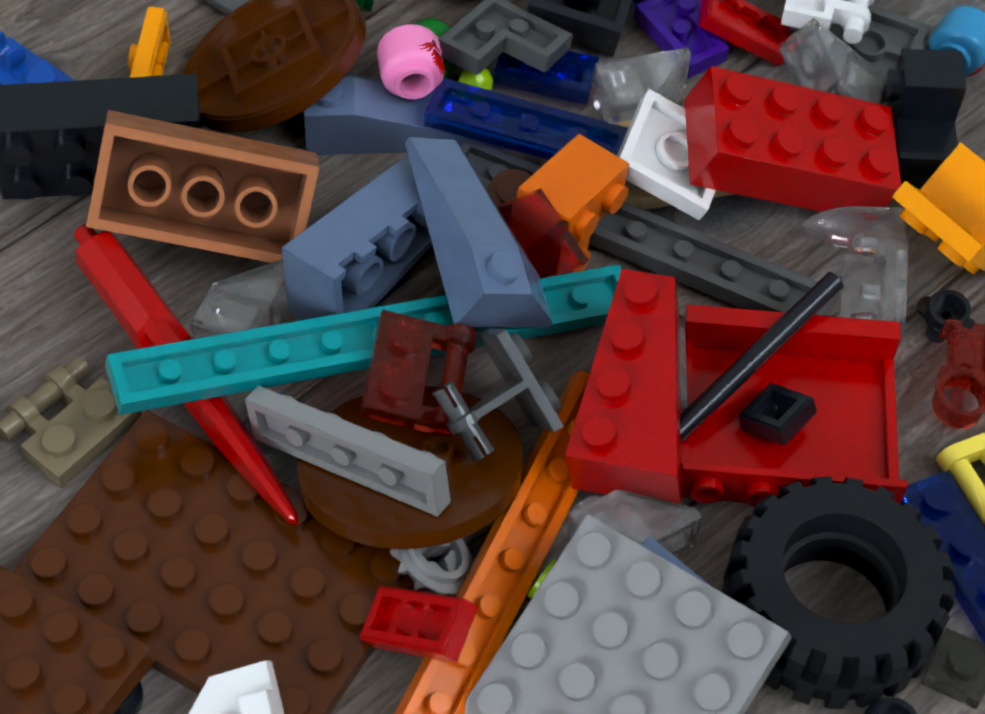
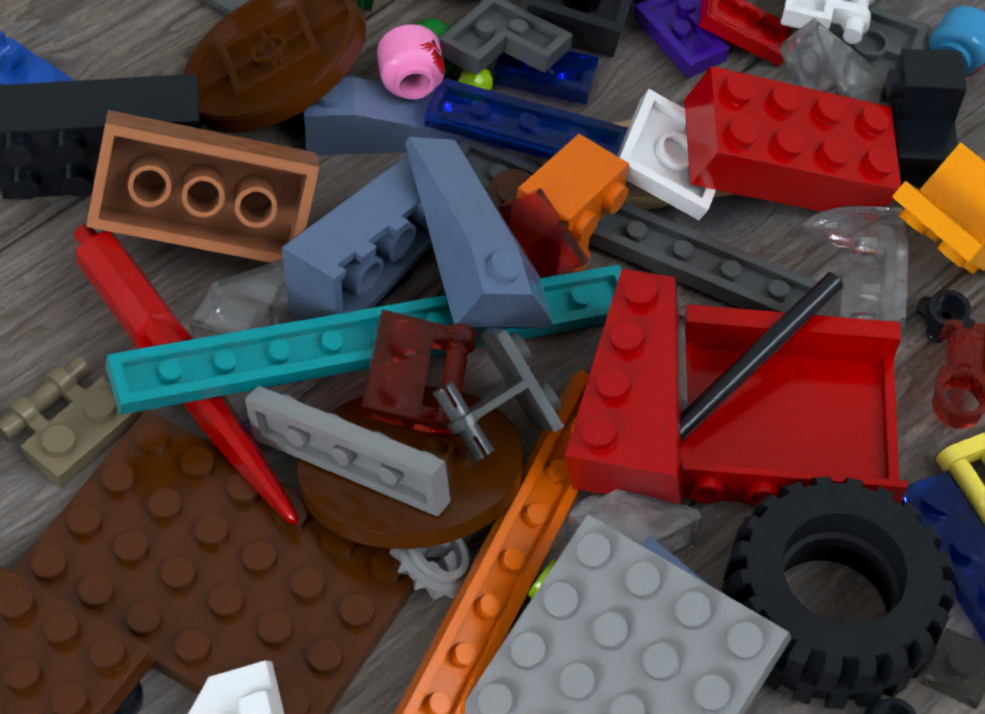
(151, 52): light orange plate -> none
(418, 623): red plate -> none
(623, 82): clear slope -> none
(777, 414): black tile -> none

